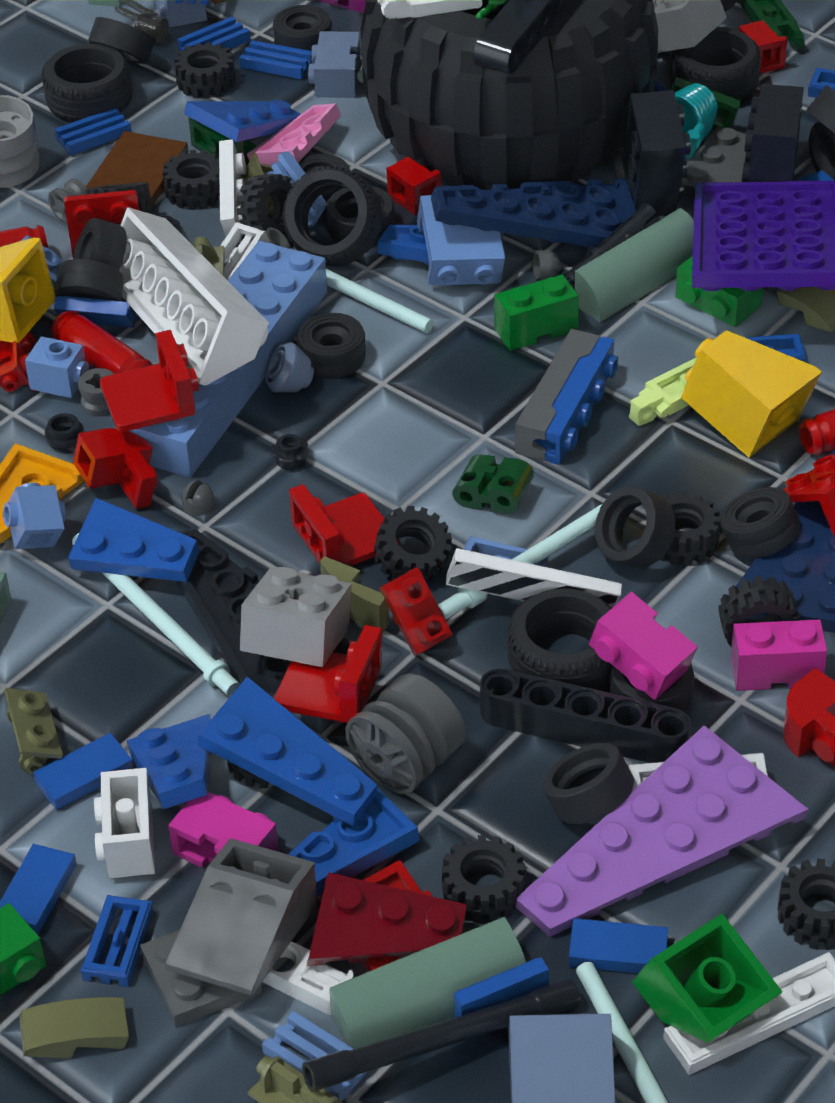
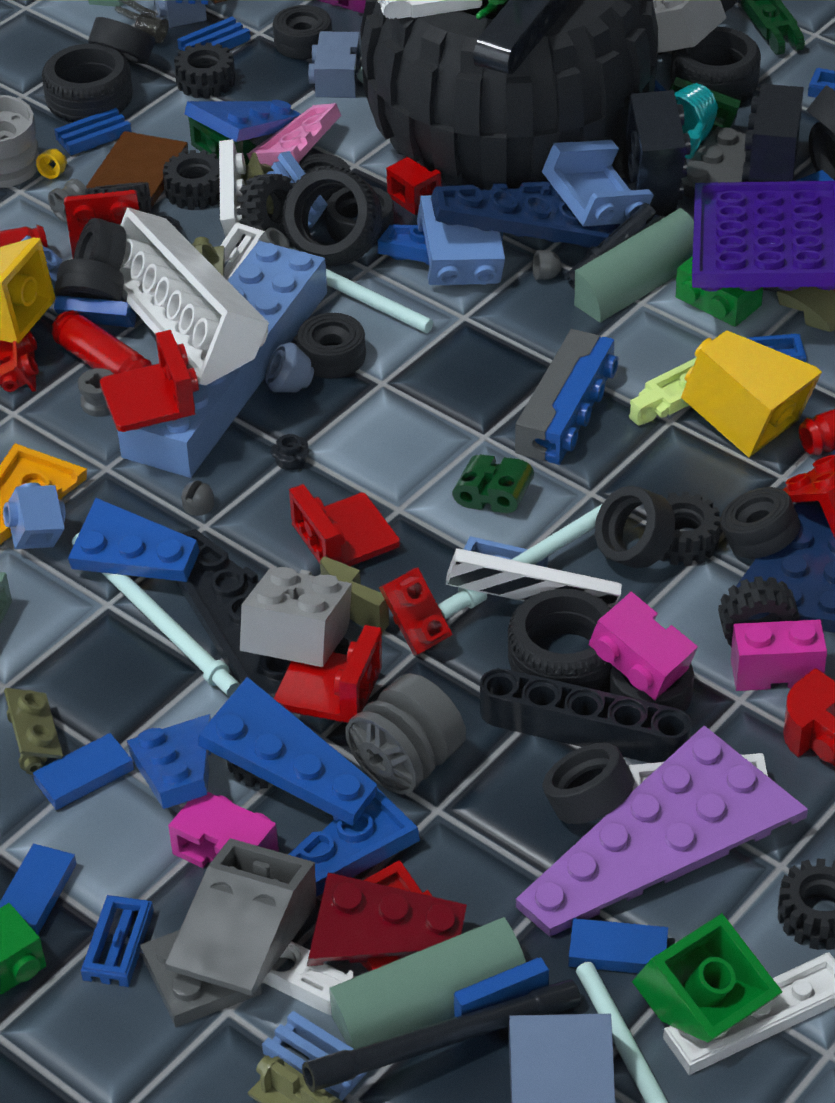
(43, 163): none -> yellow hinge
(55, 366): medium blue brick -> none
(61, 1026): olive slope -> none
(63, 430): black plate -> none
(117, 457): red brick -> none
(126, 823): white brick -> none
(276, 59): blue tile -> none
(419, 526): black tyre -> none
(486, 857): black tyre -> none
(534, 311): green brick -> none
(589, 183): none -> medium blue panel
(770, 45): red brick -> none

